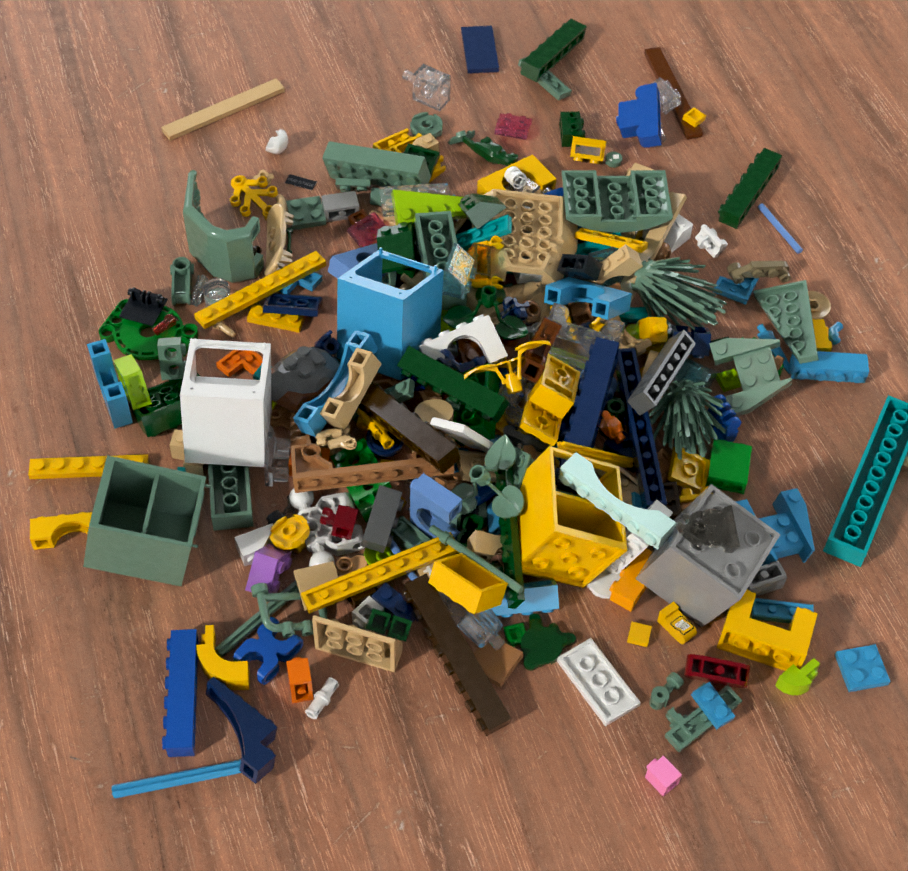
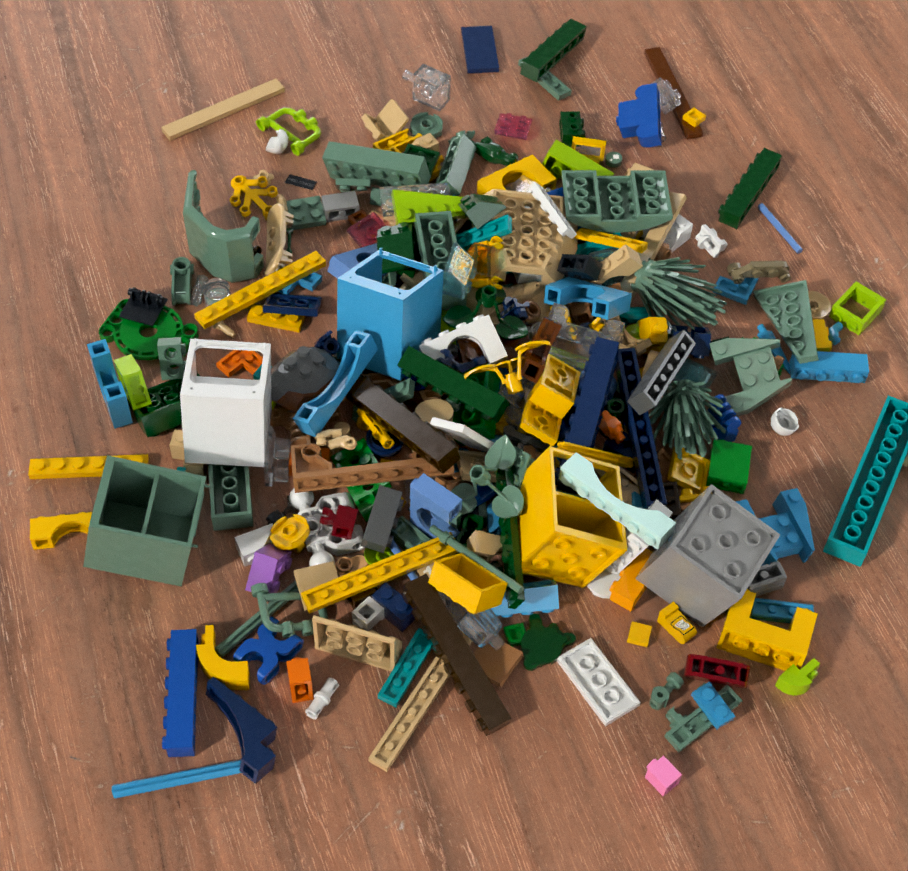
(168, 322): clear red arm -> none
(299, 116): none -> lime bar
(362, 369): tan arch -> none
(387, 122): none -> tan bracket
(397, 628): dark green legs -> none
(406, 669): none -> teal plate
(411, 714): none -> tan plate
(457, 164): none -> sand green brick
(515, 177): white wheel -> none
(549, 206): none -> white plate
(563, 157): none -> lime wedge
(713, 529): clear smoke piece -> none
(728, 380): lime tile -> none
(784, 422): none -> white hair
(862, 668): dark azure plate -> none
(864, 297): none -> lime window

